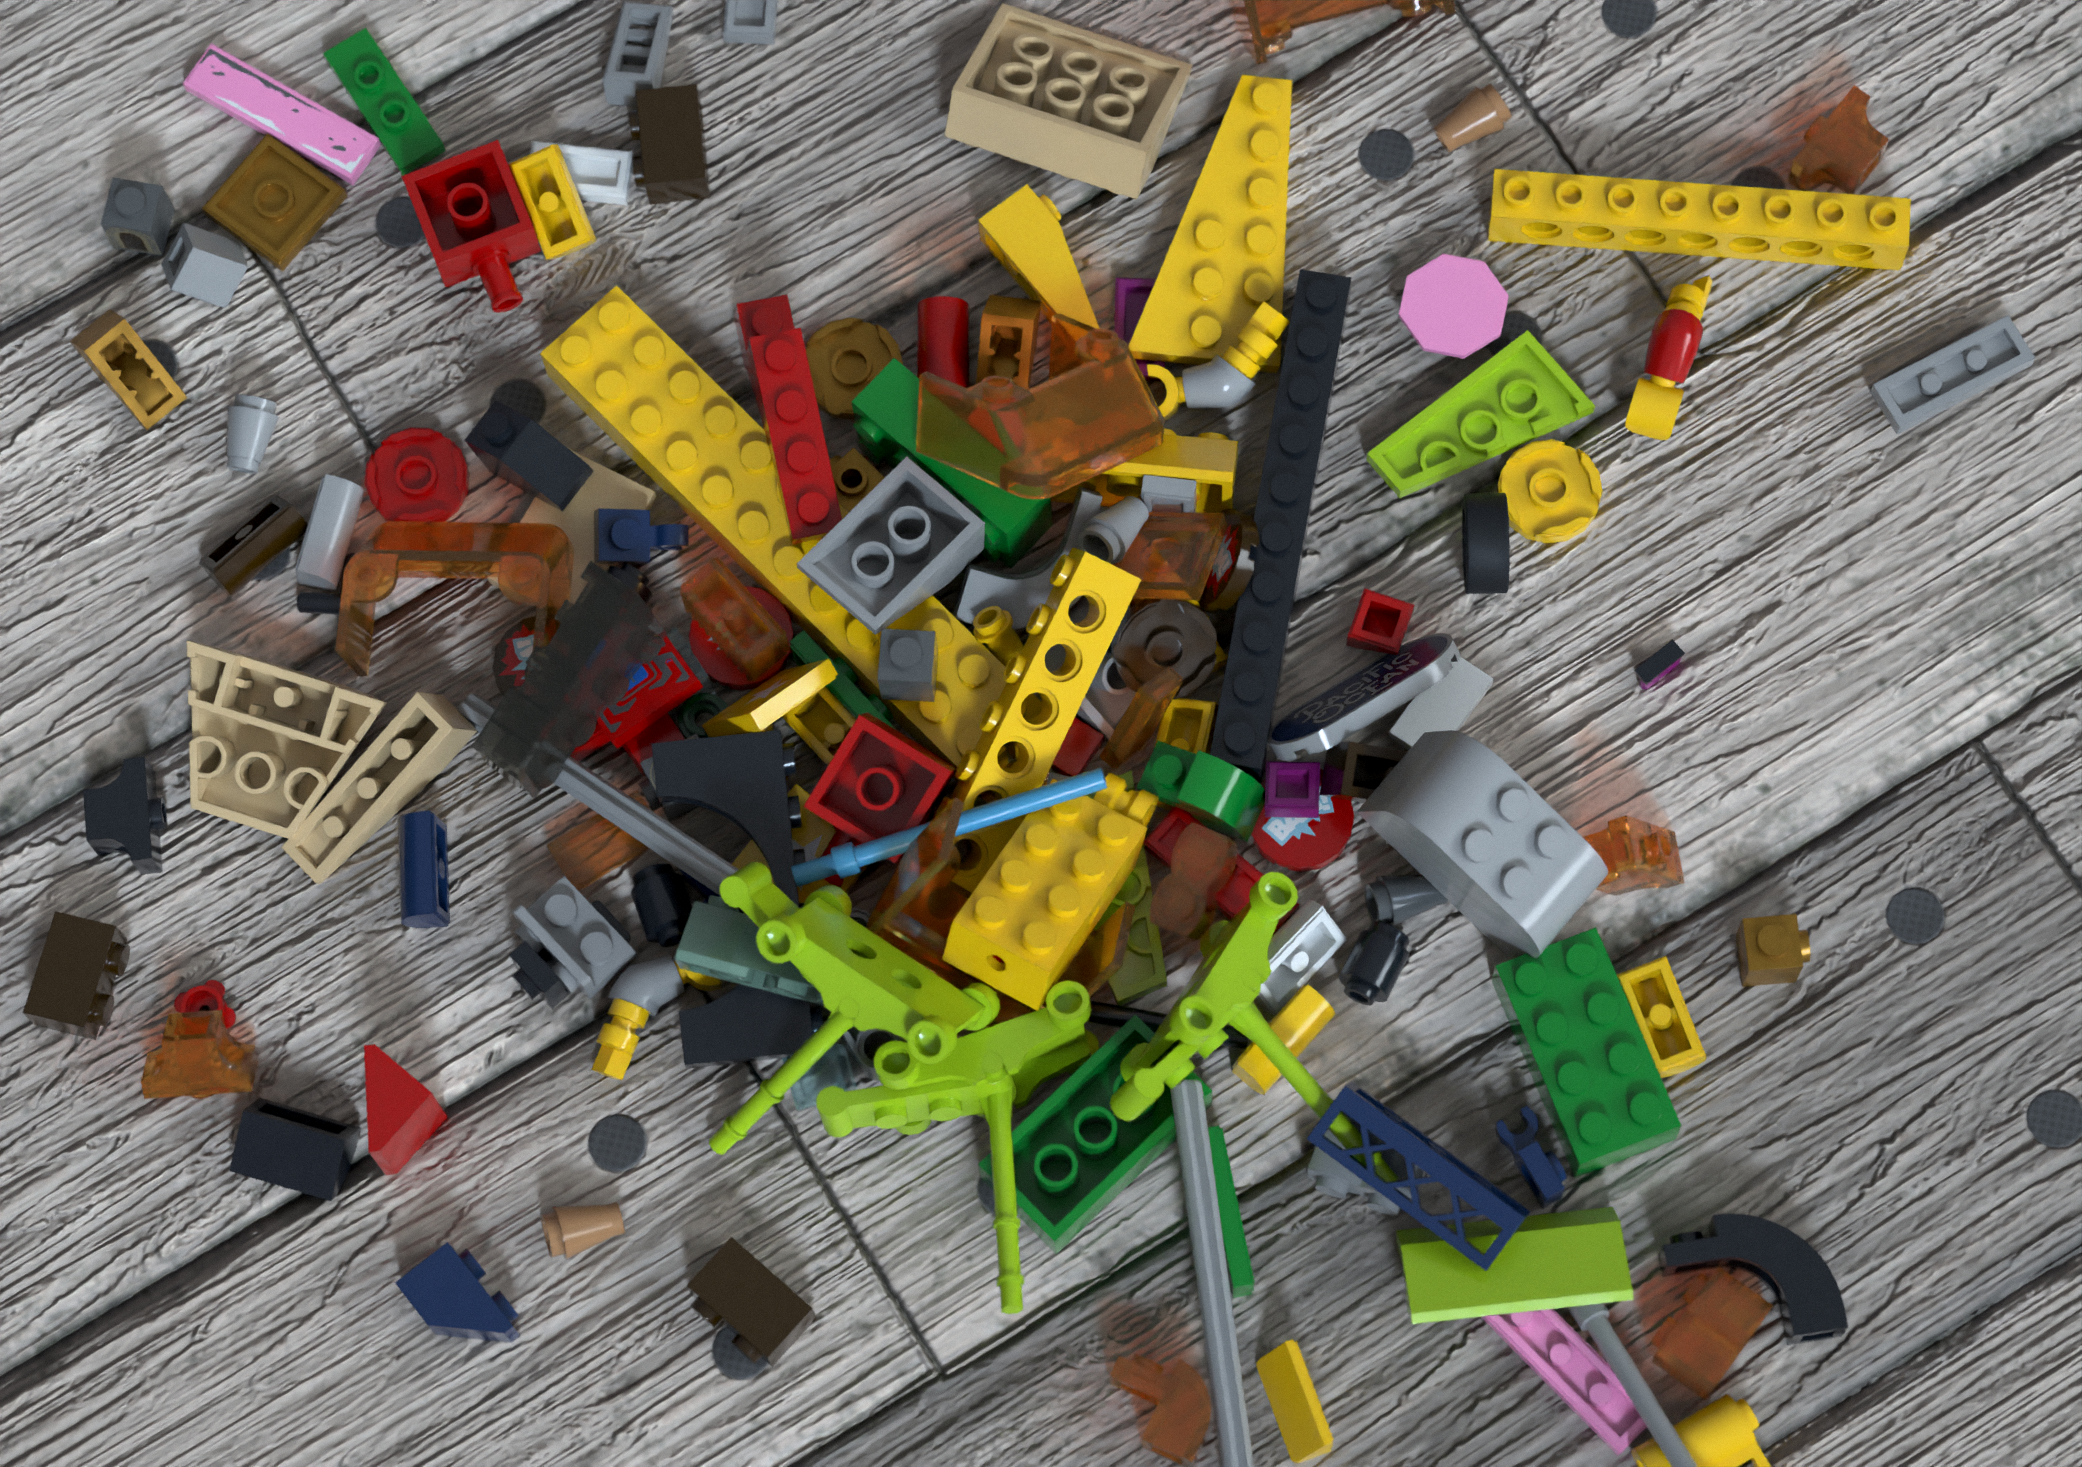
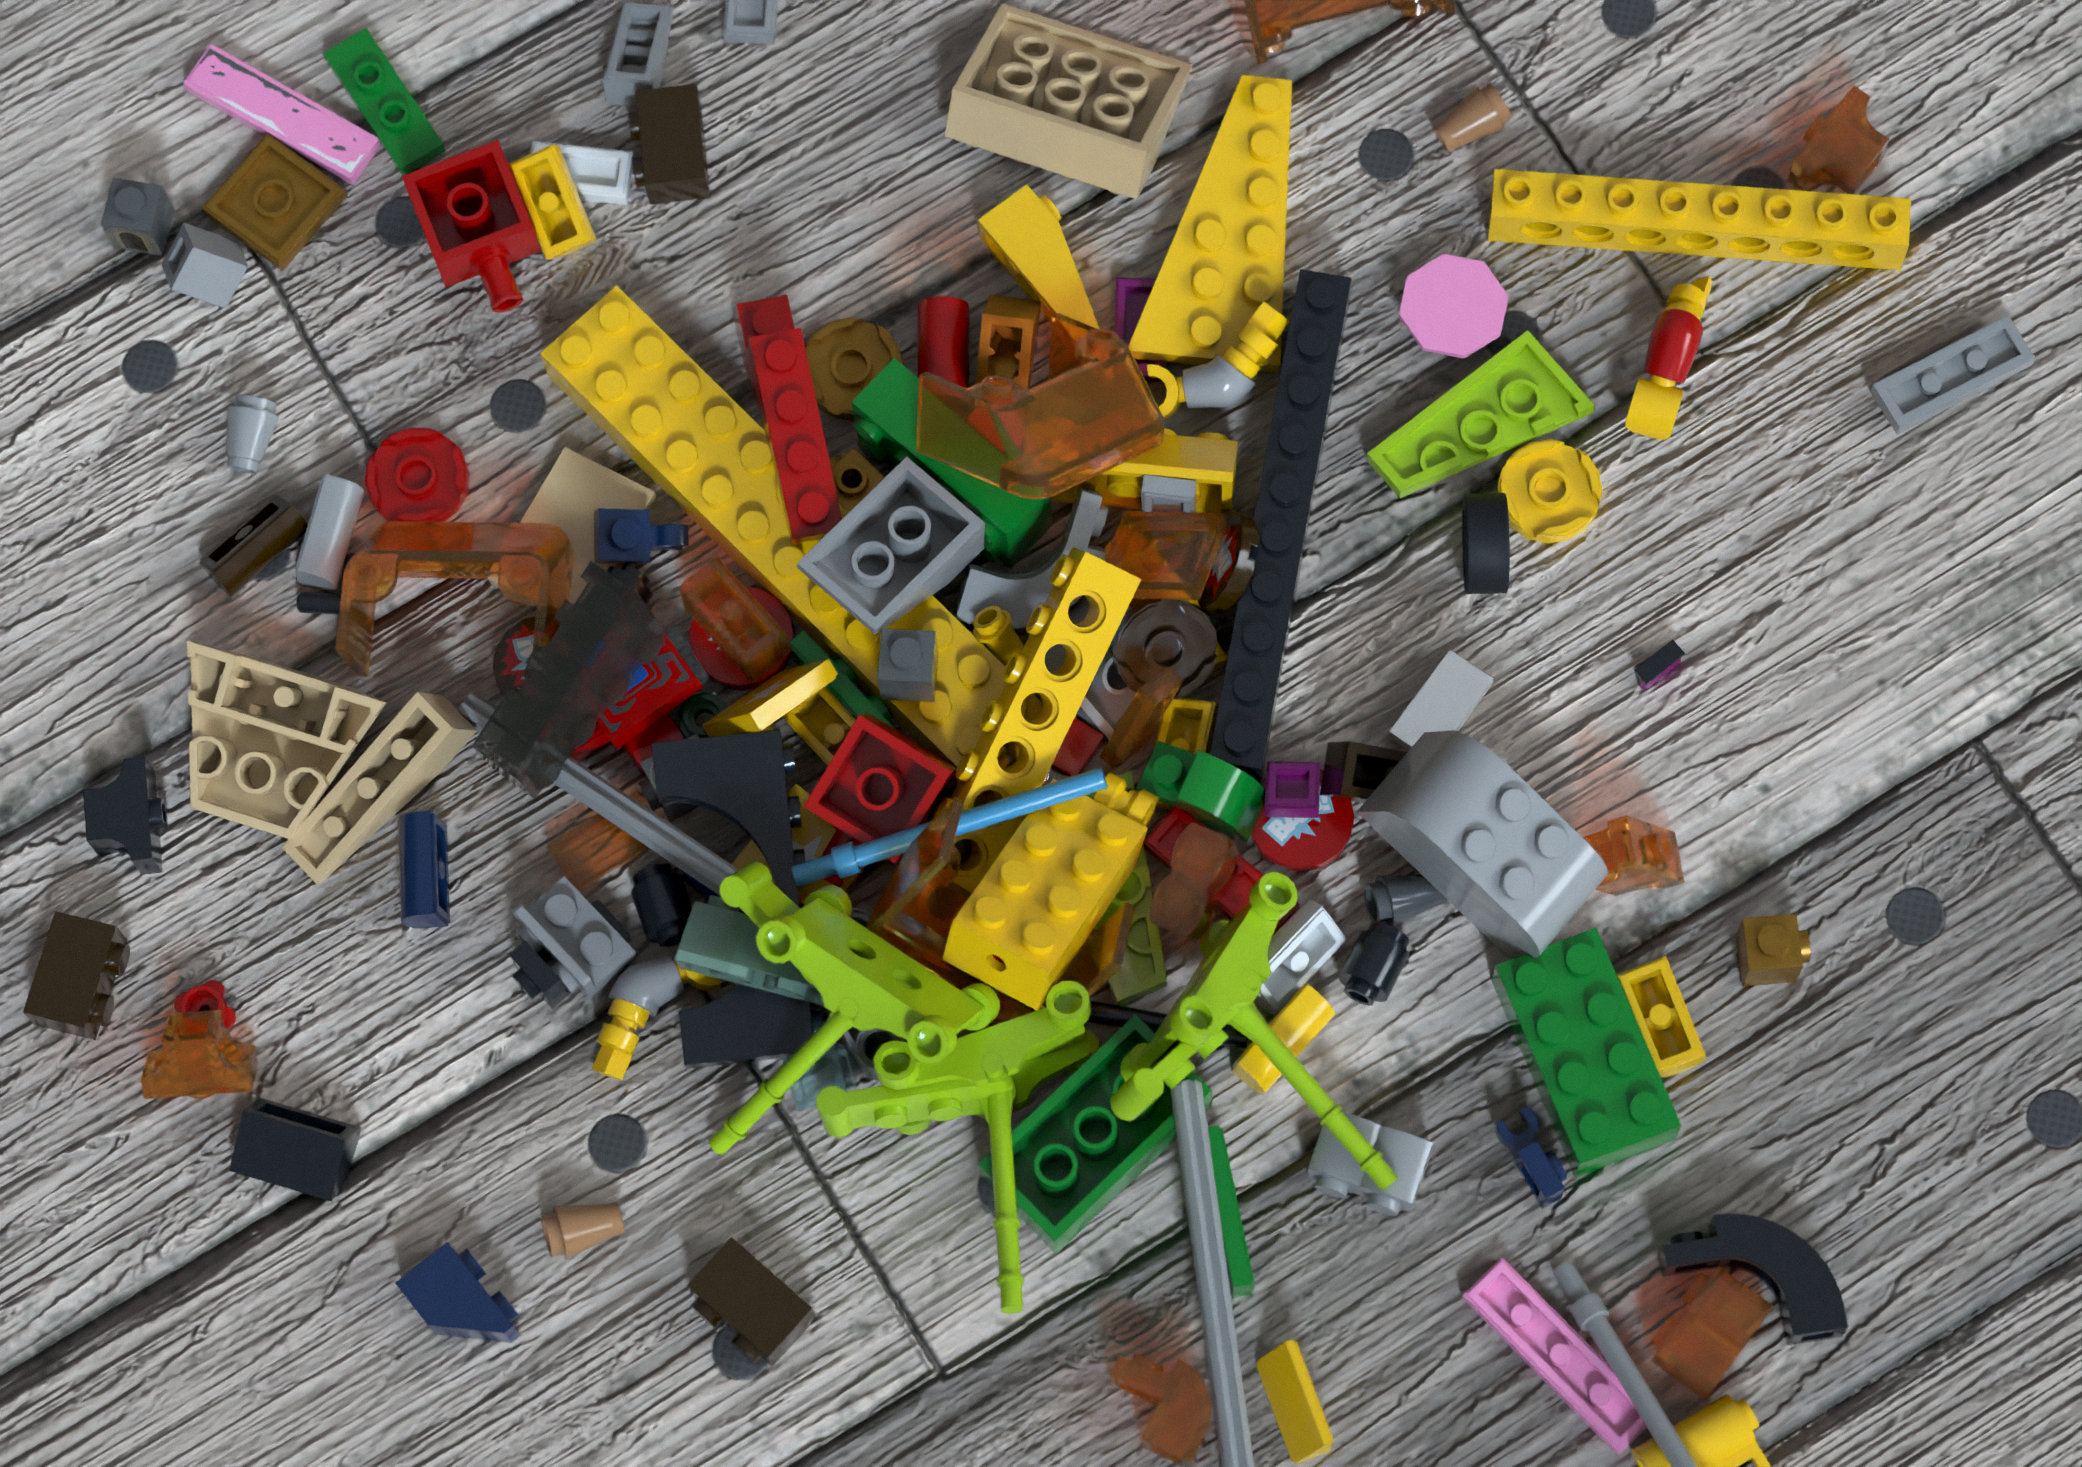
(128, 368): pearl gold arch -> none
(398, 1111): red slope -> none
(527, 456): black slope -> none
(1113, 530): light grey cone -> none
(1364, 697): tile -> none
(1379, 623): red slope -> none
(1432, 1159): dark blue fence -> none
(1544, 1266): lime slope -> none

